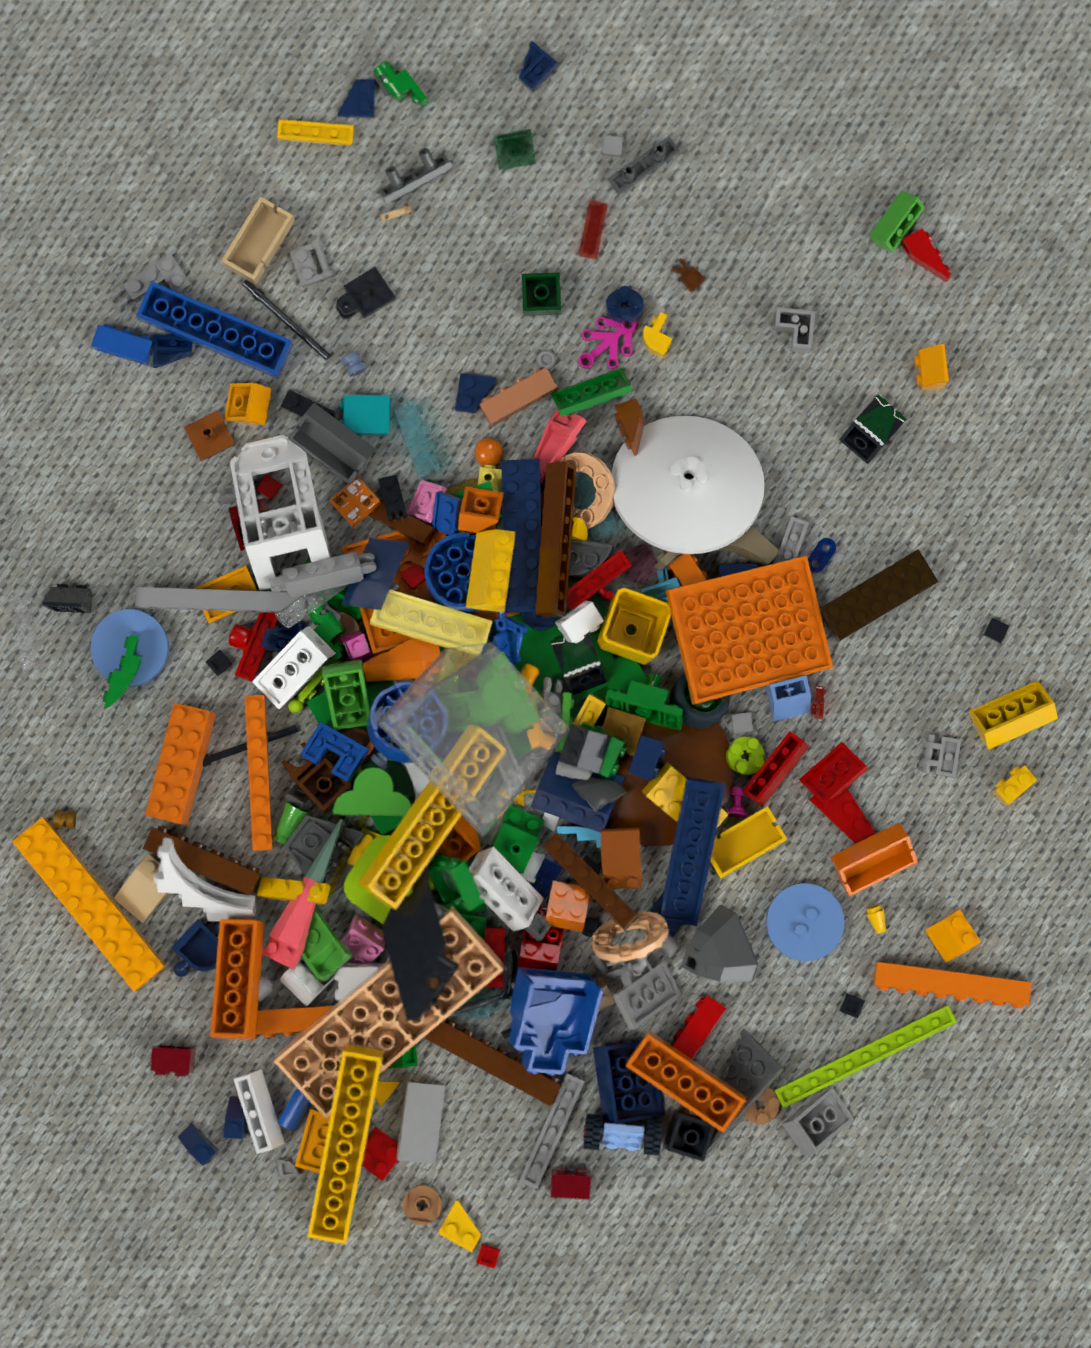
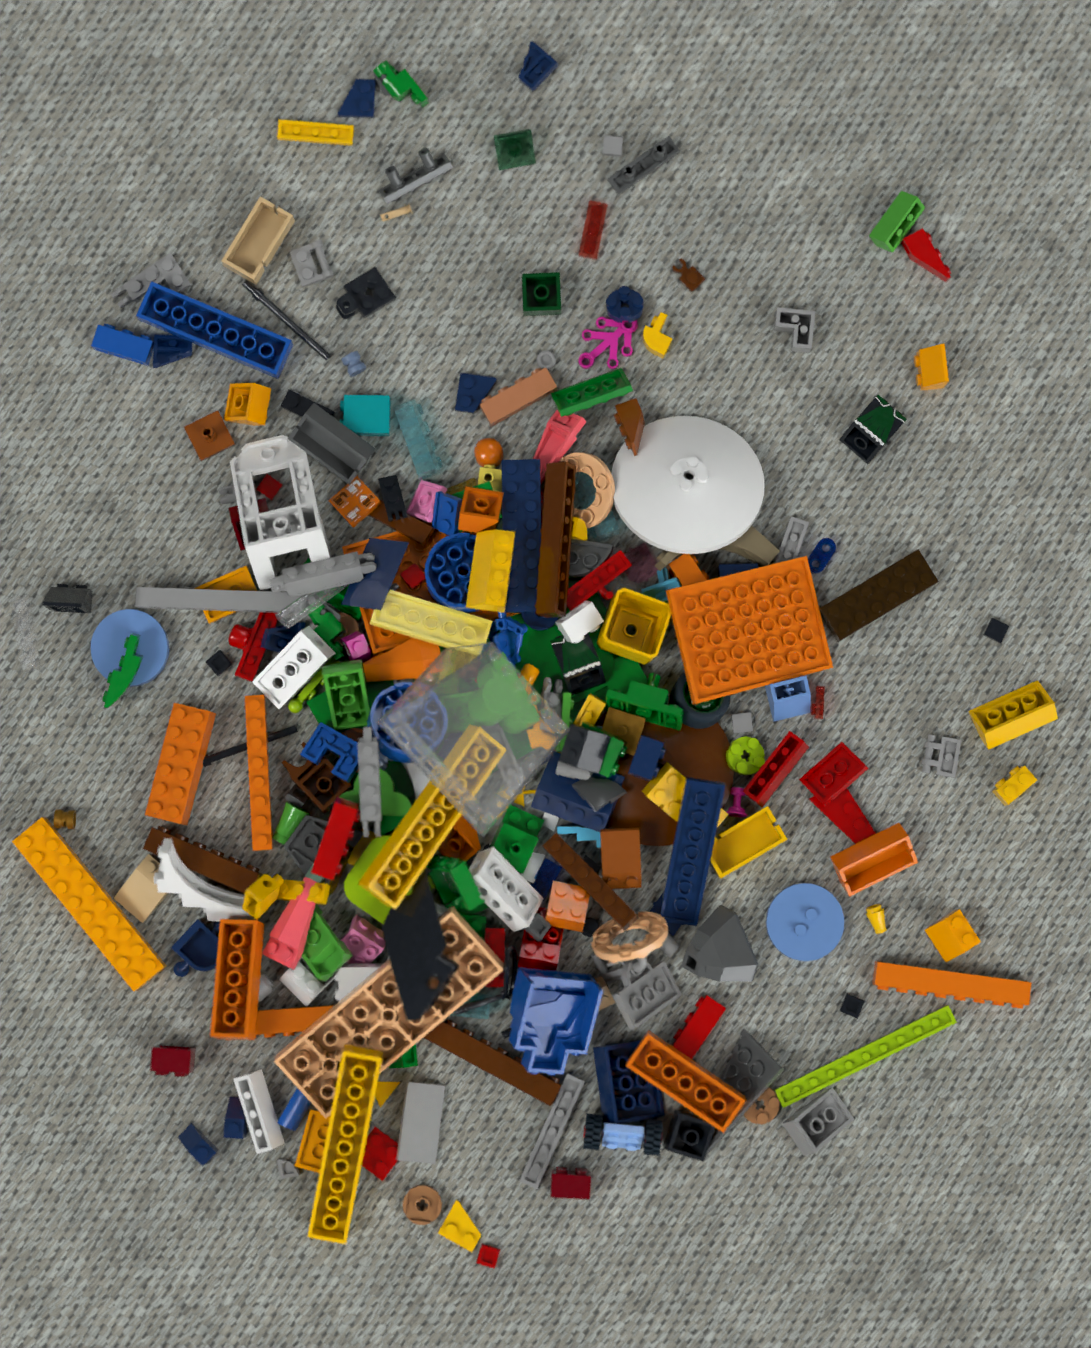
(262, 895): none -> yellow torso
(335, 837): none -> red brick
(369, 781): none -> light grey hinge

